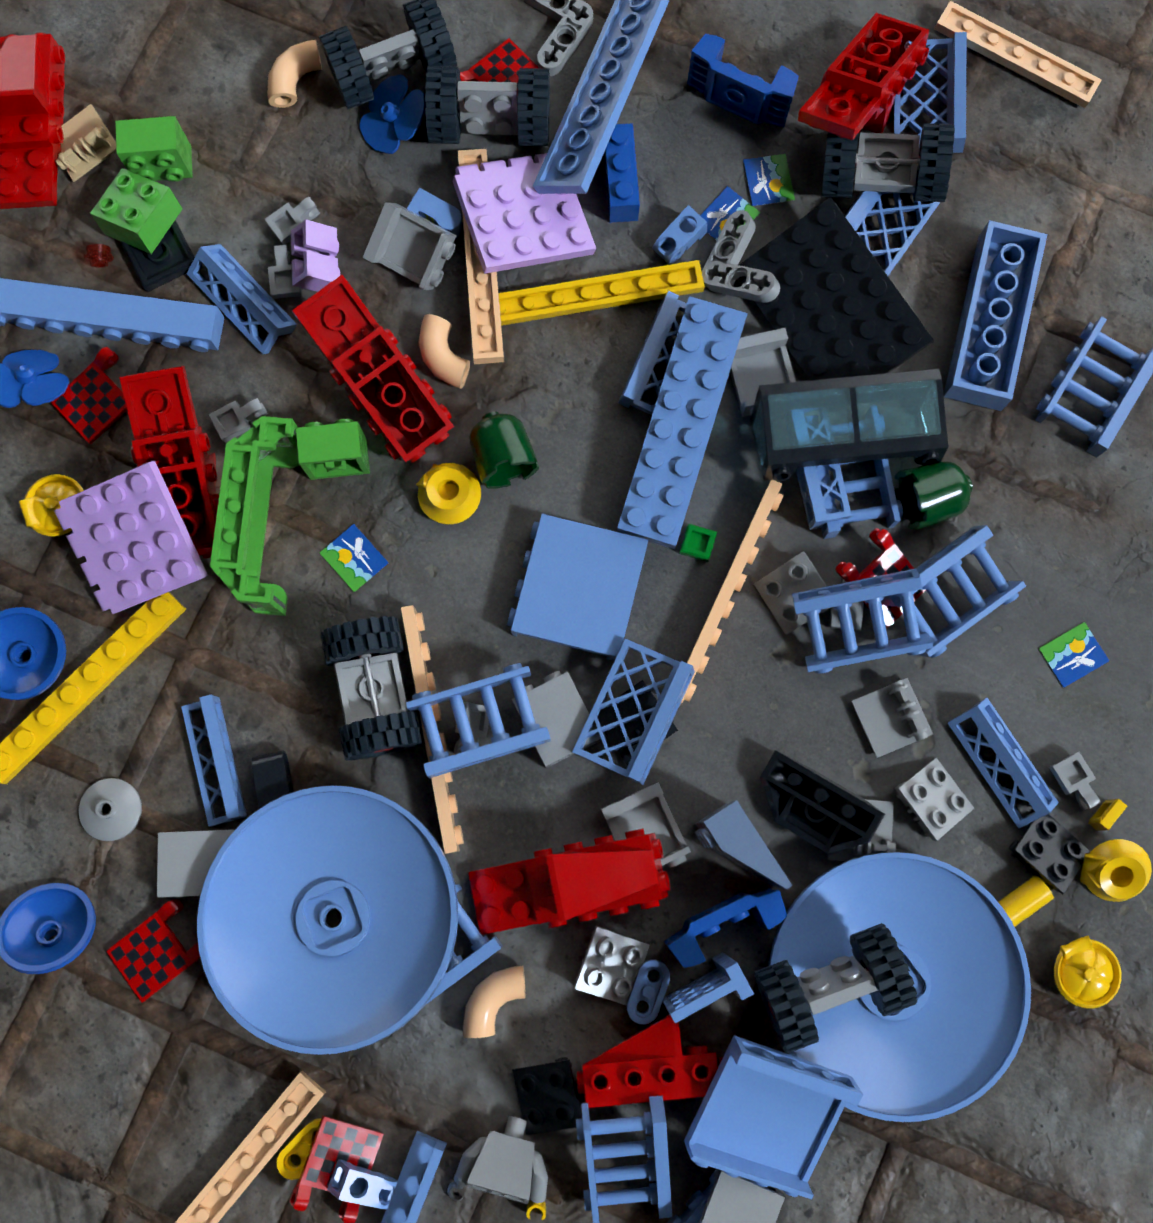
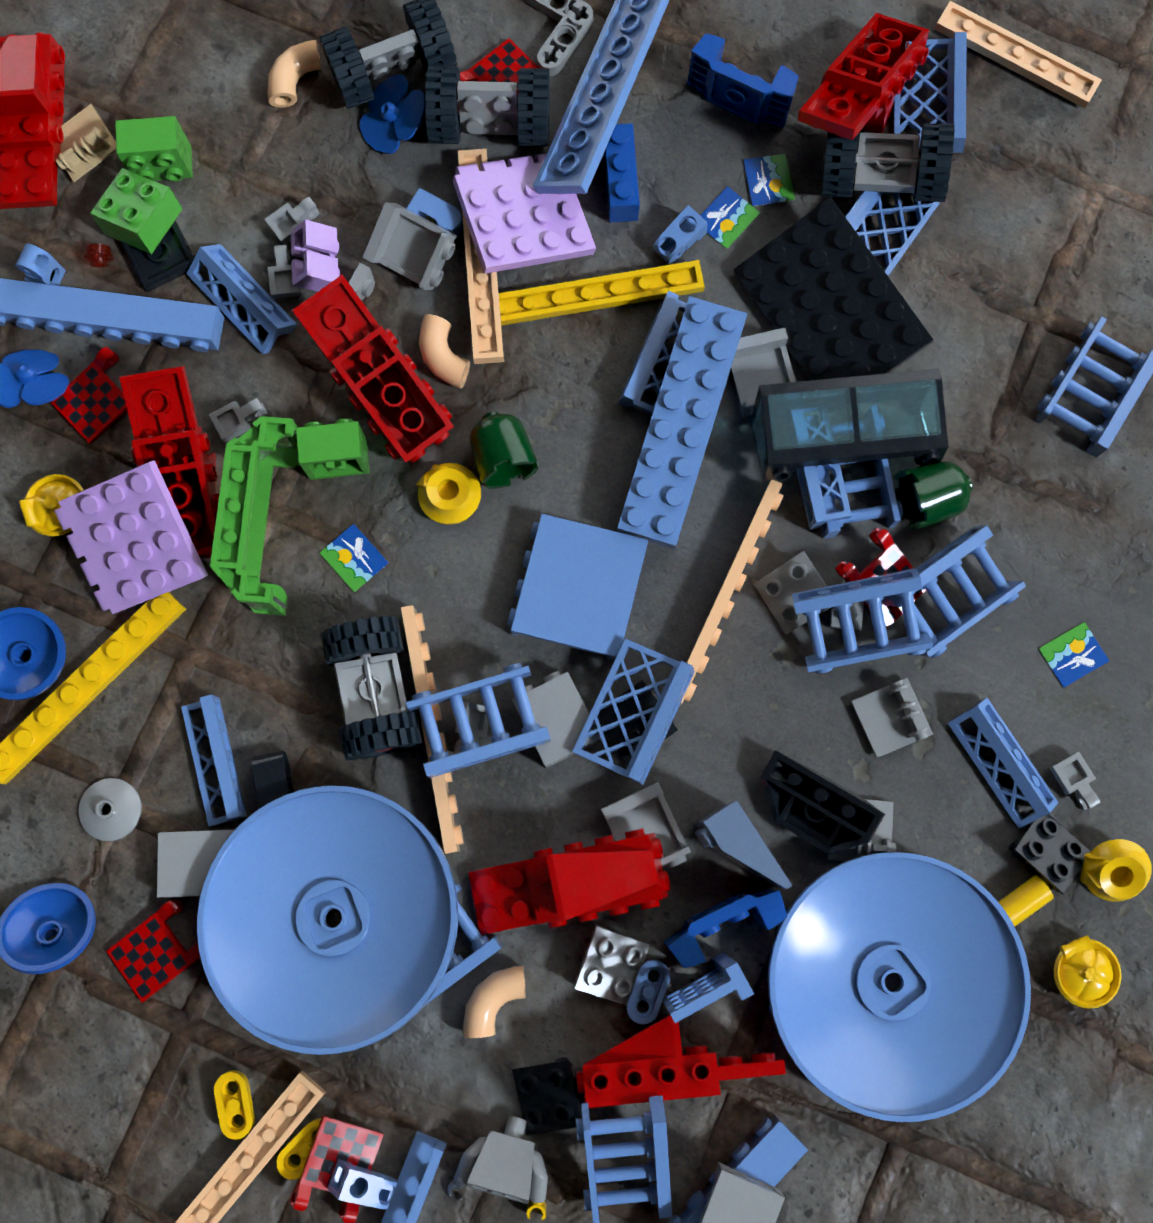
(38, 266): none -> medium blue leg
(232, 1103): none -> yellow plate
(362, 281): none -> light grey plate
(698, 542): green tile -> none
(729, 267): light grey beam -> none
(768, 1116): medium blue panel -> none
(874, 971): black plate -> none
(934, 800): light grey hinge -> none
(995, 316): medium blue brick -> none
(1107, 814): yellow tile -> none

